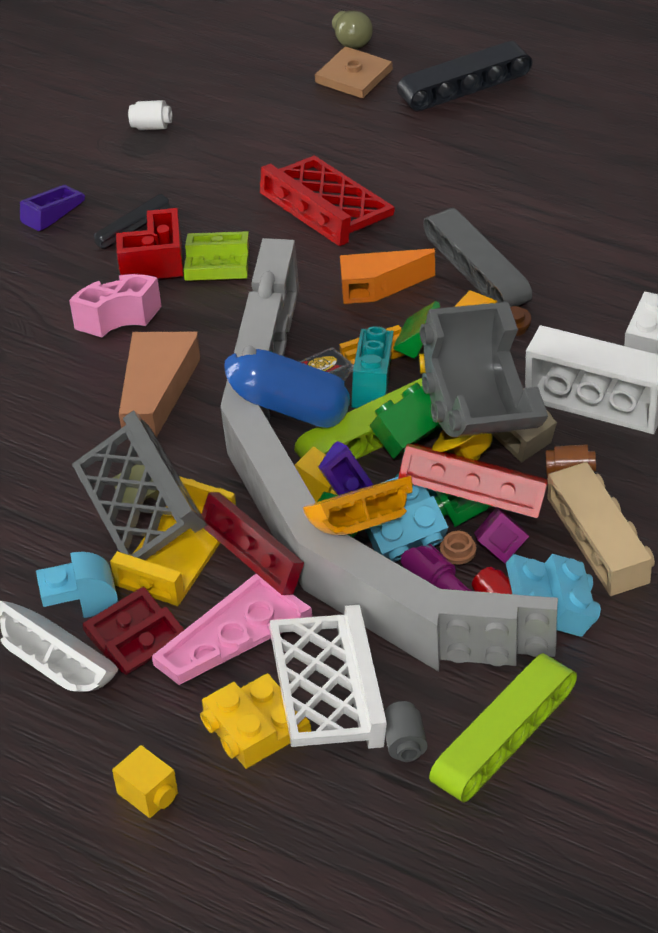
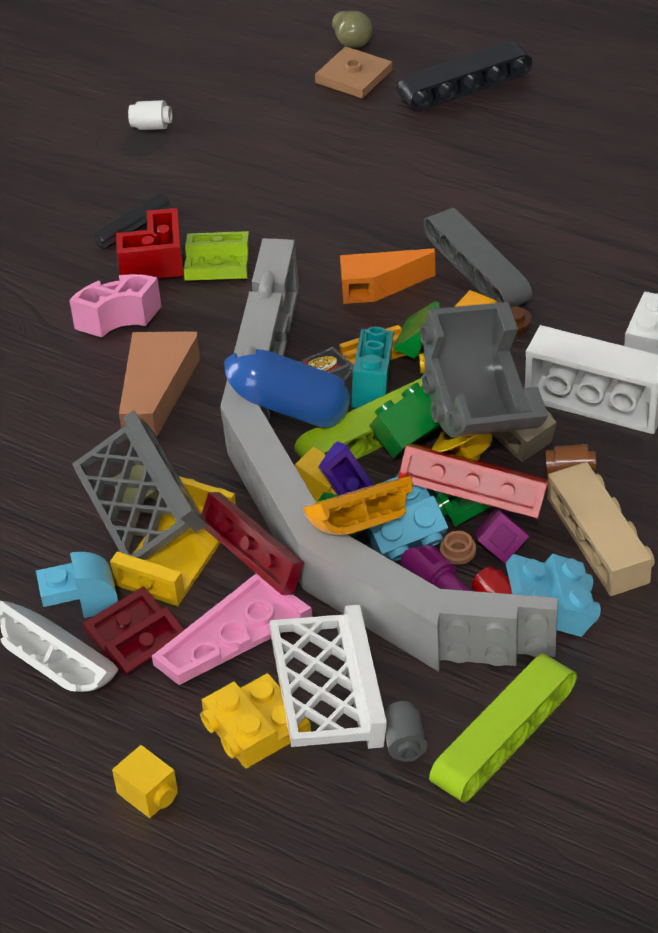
(48, 207): dark purple slope -> none
(318, 208): red fence -> none

